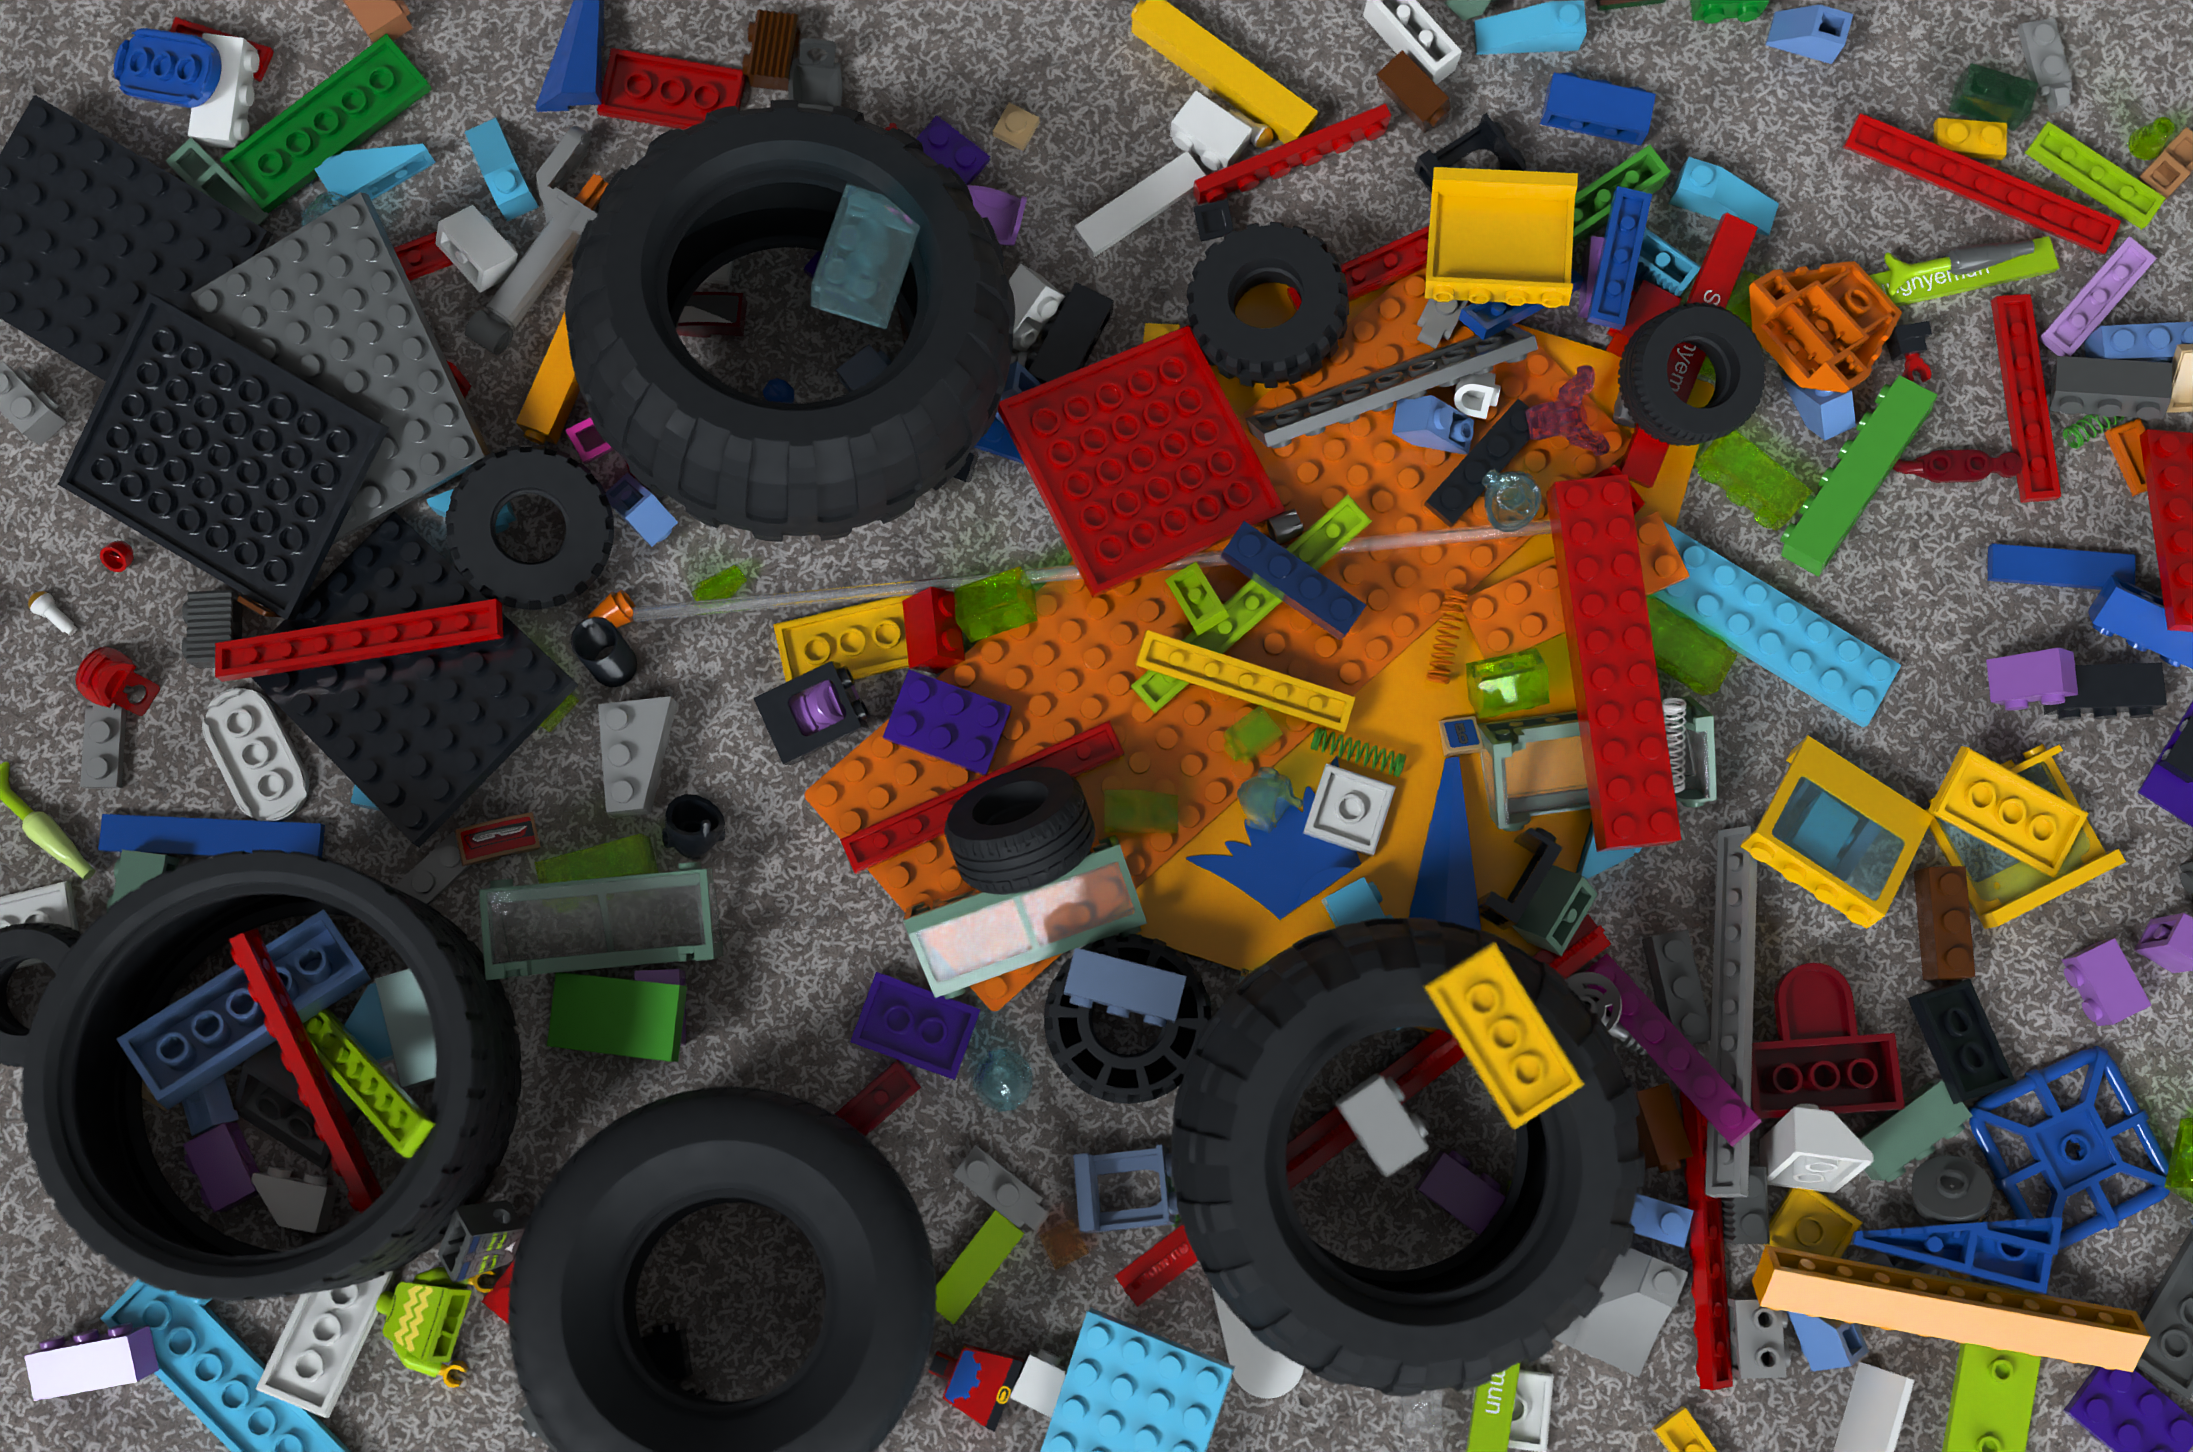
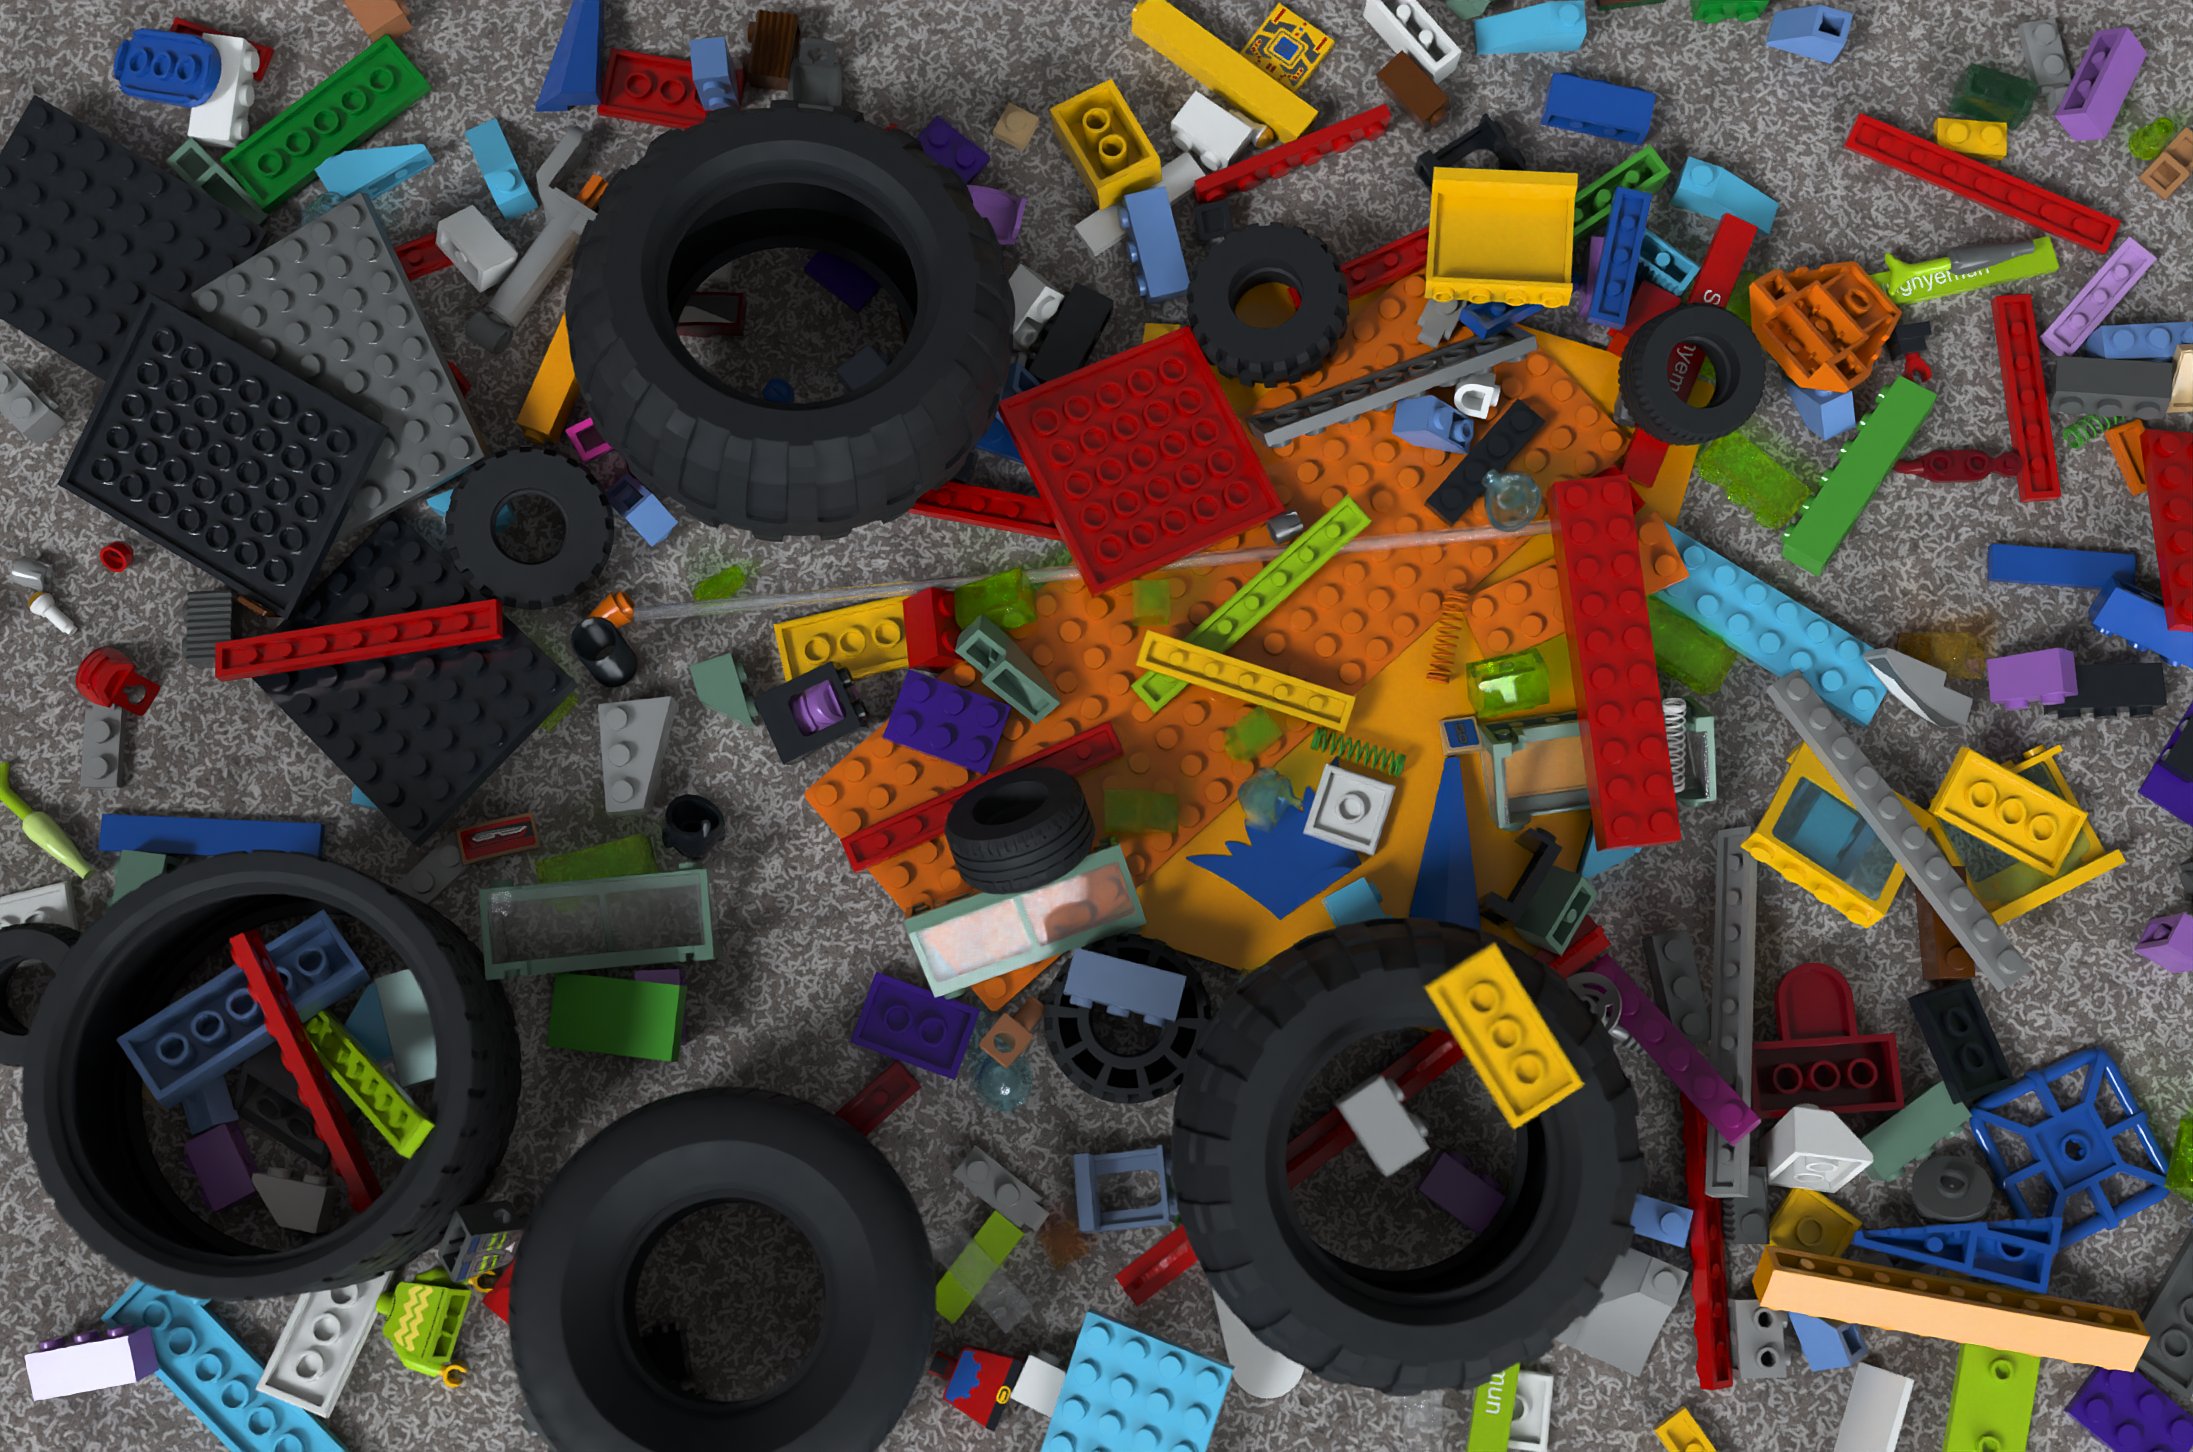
(33, 573): none -> light grey hose
(255, 755): white tile -> none
(714, 73): none -> medium blue brick
(722, 688): none -> sand green slope
(864, 258): clear light blue slope -> none
(981, 1277): none -> clear hinge
(988, 509): none -> red plate
(1007, 669): none -> sand green slope
(1013, 1031): none -> nougat bracket
(1106, 144): none -> yellow brick
(1150, 602): none -> clear neon green brick
(1153, 245): none -> medium blue brick
(1197, 598): lime plate -> none
(1287, 48): none -> yellow tile
(1292, 581): dark blue brick -> none
(1568, 416): clear pink animal -> none
(1661, 1129): reddish brown brick -> none
(1899, 831): none -> light grey plate
(1919, 687): none -> light grey slope
(1952, 652): none -> clear yellow slope
(2095, 175): lime plate -> none
(2101, 84): none -> medium lavender brick
(2105, 982): medium lavender brick -> none

